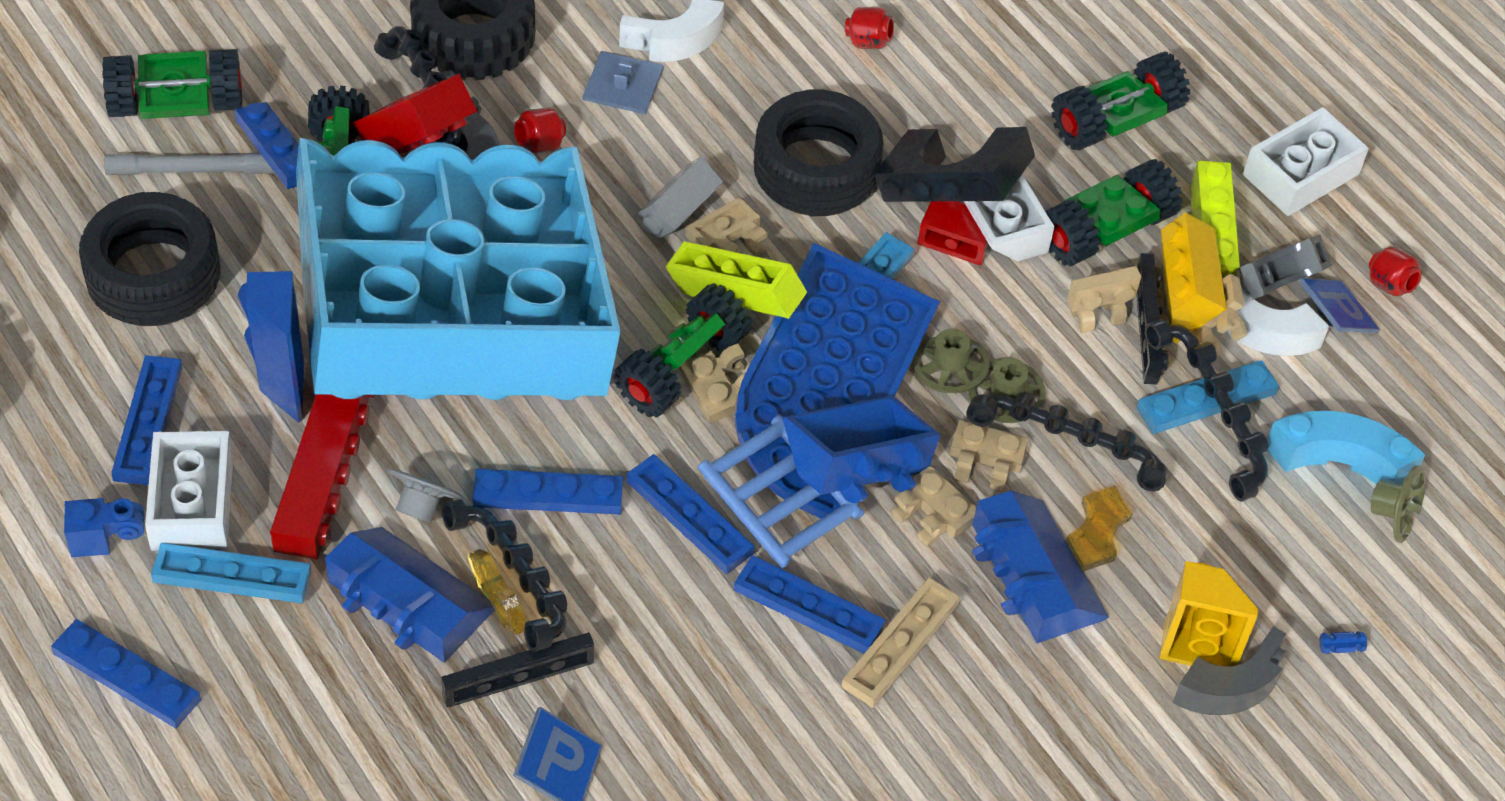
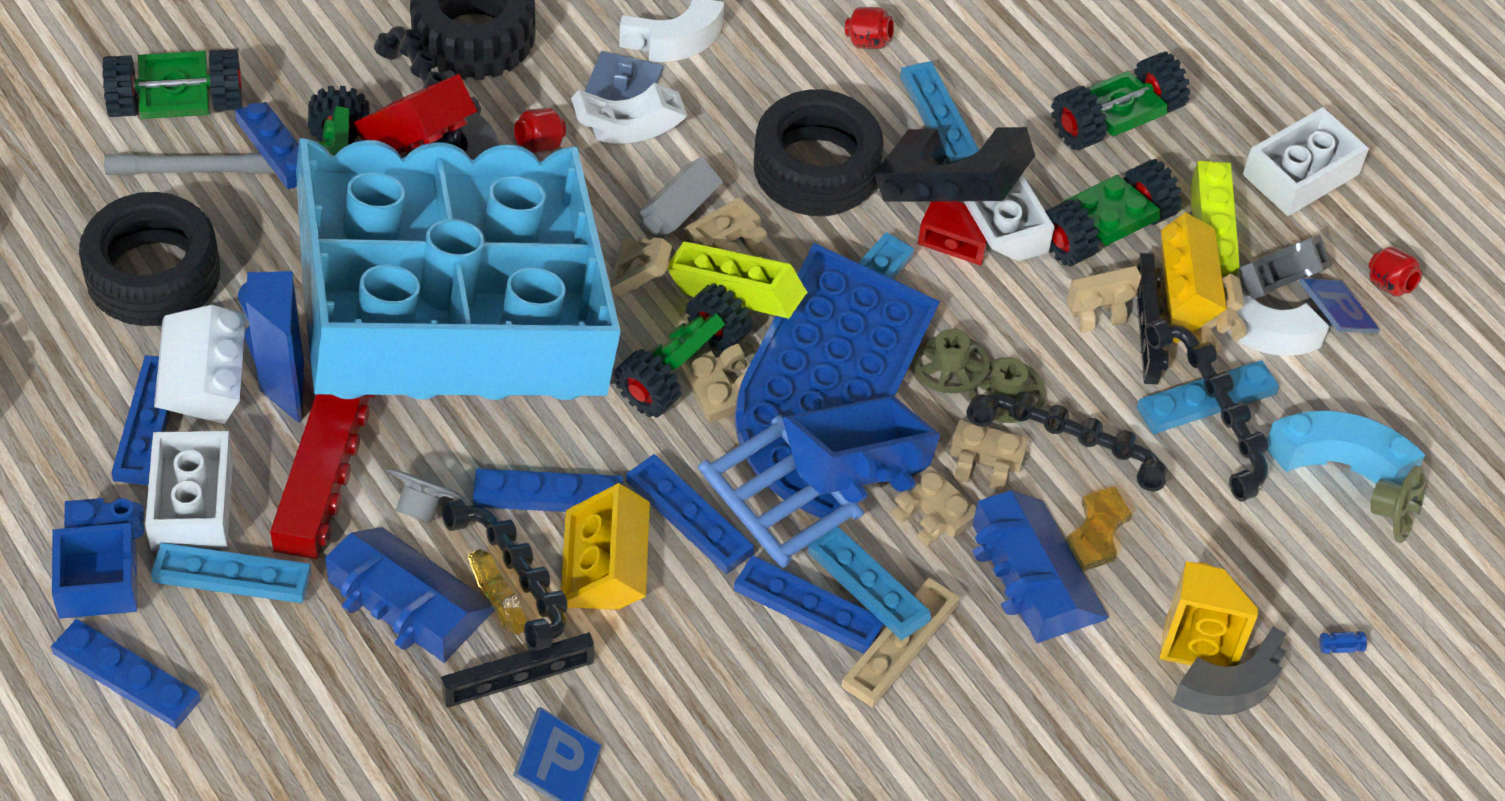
(94, 570): none -> blue piece
(201, 362): none -> white slope
(606, 550): none -> yellow slope
(630, 119): none -> white arch
(639, 263): none -> tan wing
(869, 583): none -> dark azure plate
(938, 110): none -> dark azure plate

